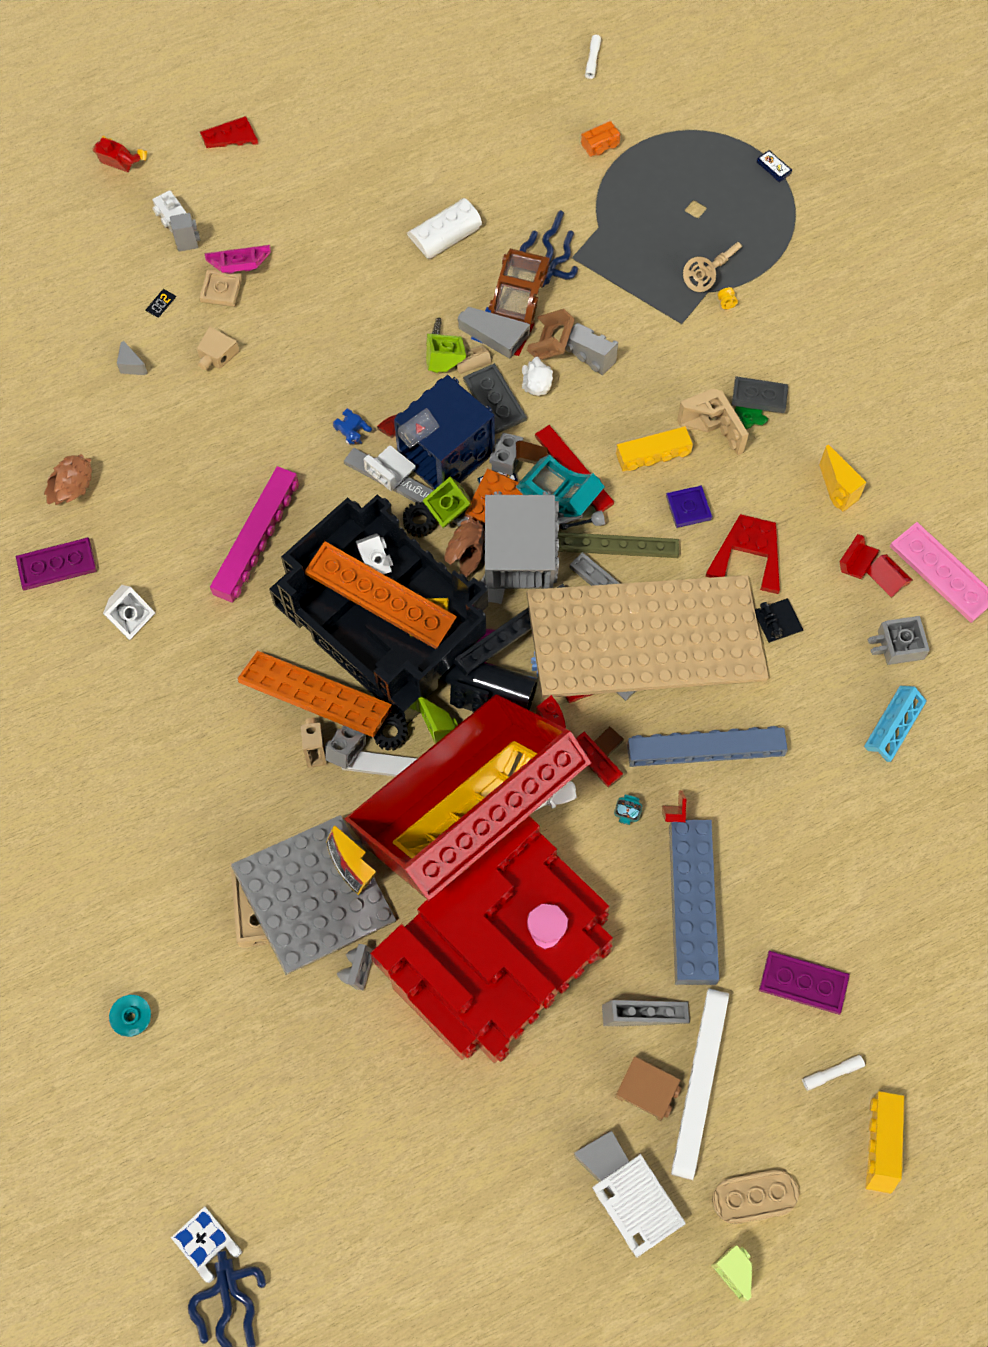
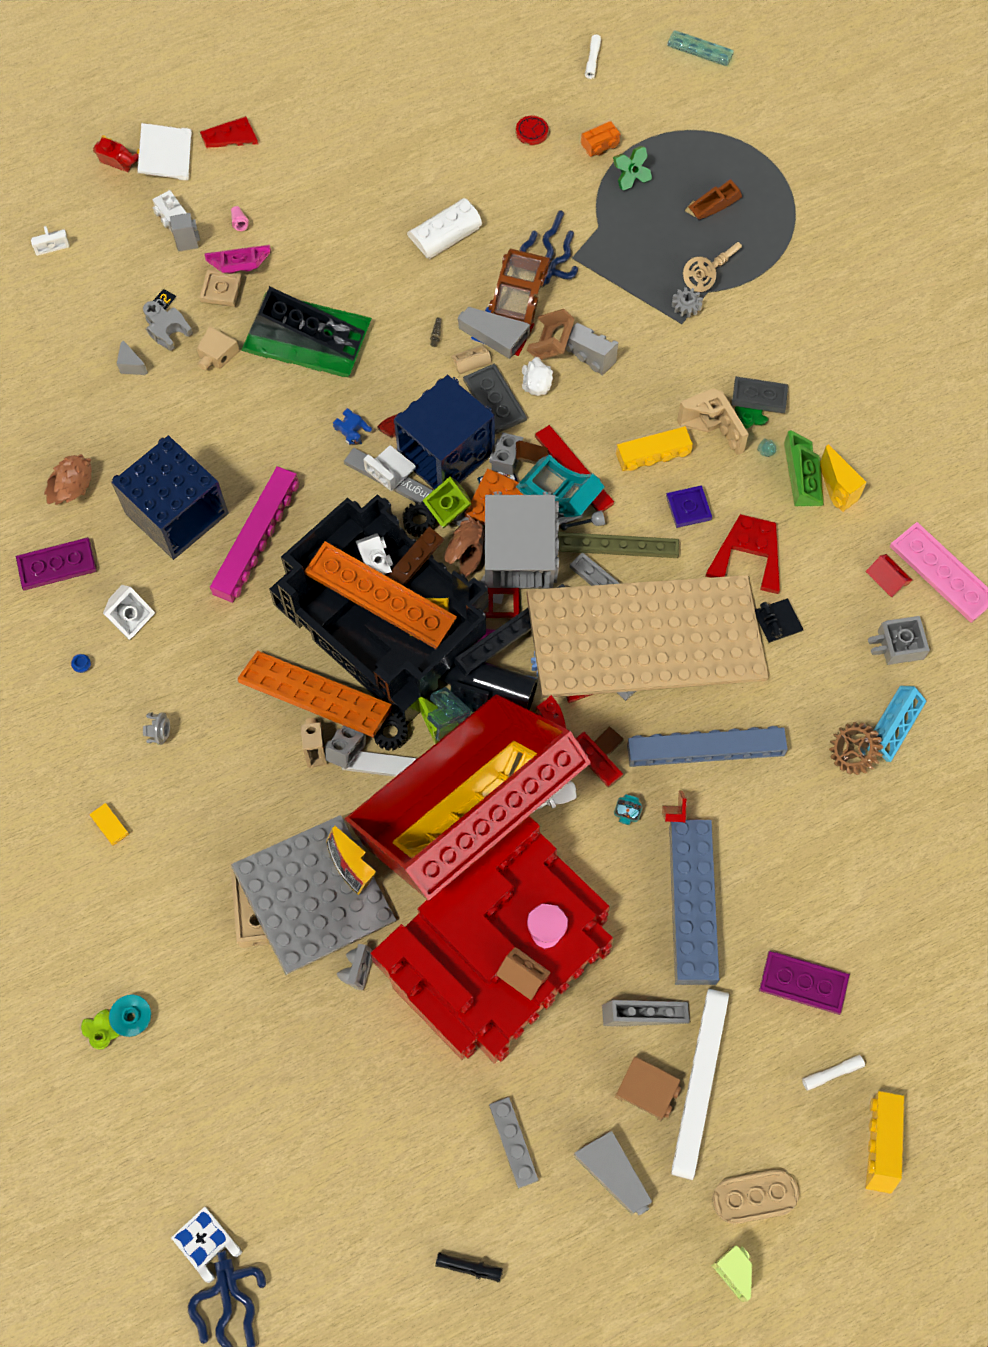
(50, 242): none -> white panel
(80, 663): none -> blue plate
(98, 1027): none -> lime plate
(109, 824): none -> yellow tile
(158, 730): none -> light grey piece
(164, 151): none -> white piece
(164, 324): none -> light grey piece
(170, 497): none -> dark blue piece
(239, 220): none -> bright pink cone
(306, 334): none -> piece
(416, 557): none -> reddish brown plate
(417, 428): clear slope -> none
(444, 352): lime slope -> none
(449, 714): none -> clear light blue panel
(469, 1267): none -> black pin
(513, 1142): none -> light grey plate
(515, 591): none -> red window
(522, 973): none -> medium nougat panel
(532, 130): none -> red tile
(632, 168): none -> plant
(639, 1205): white window -> none
(687, 302): none -> light grey gear
(700, 48): none -> clear light blue plate
(716, 200): none -> dark orange slope
(727, 298): yellow wheel -> none
(767, 447): none -> clear light blue plate
(774, 166): tile -> none
(803, 470): none -> bright green slope
(841, 757): none -> medium nougat gear
(858, 558): red panel -> none

